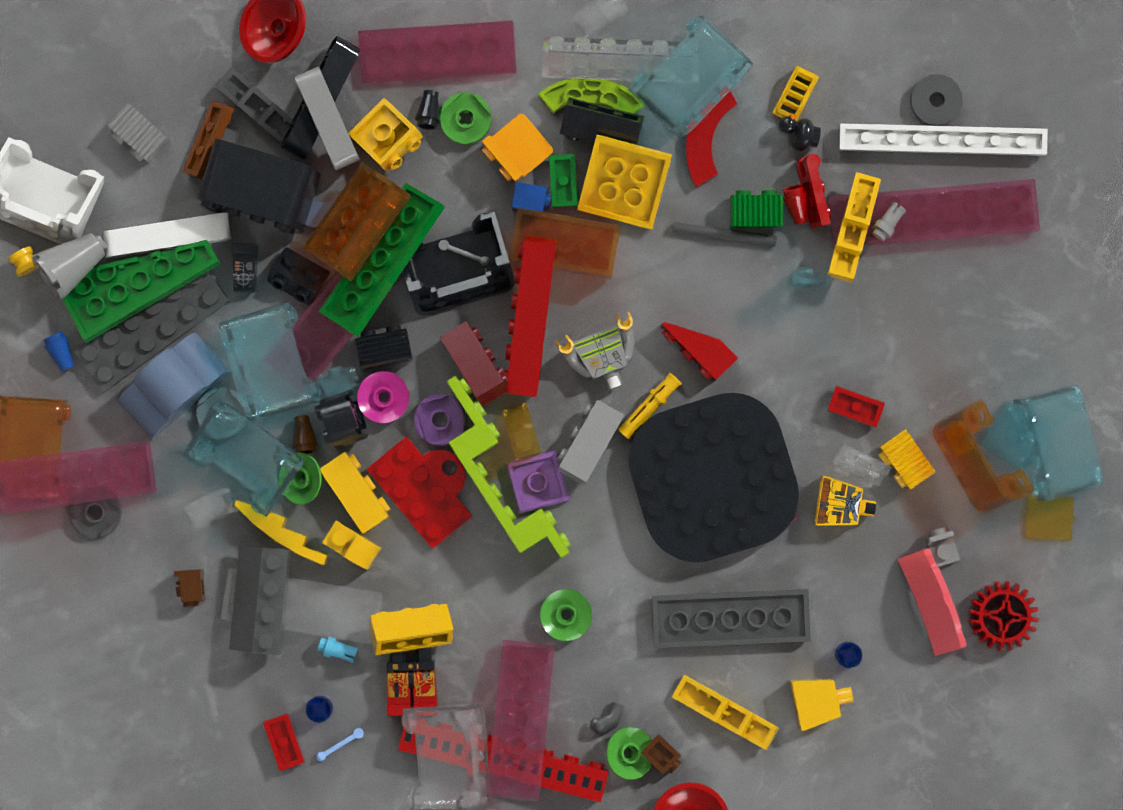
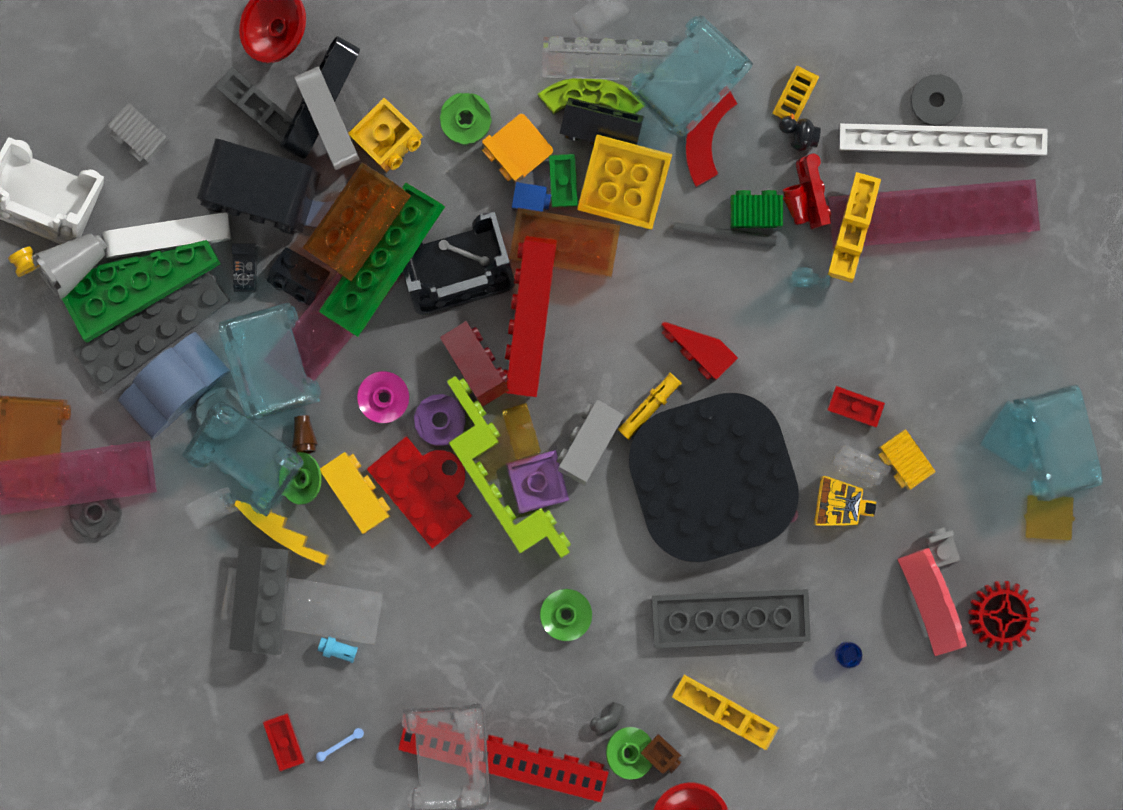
(59, 349): blue cone -> none
(190, 587): reddish brown brick -> none
(212, 128): dark orange plate -> none
(316, 712): clear blue wheel -> none
(339, 380): clear light blue brick -> none
(341, 419): black brick -> none
(352, 545): yellow brick -> none
(383, 348): black brick -> none
(410, 674): hips -> none
(411, 629): yellow brick -> none
(428, 111): black cone -> none
(437, 52): clear pink plate -> none
(520, 720): clear pink plate -> none
(602, 352): light grey torso -> none
(818, 701): yellow torso -> none
(885, 226): light grey animal -> none
(969, 464): clear orange windscreen -> none

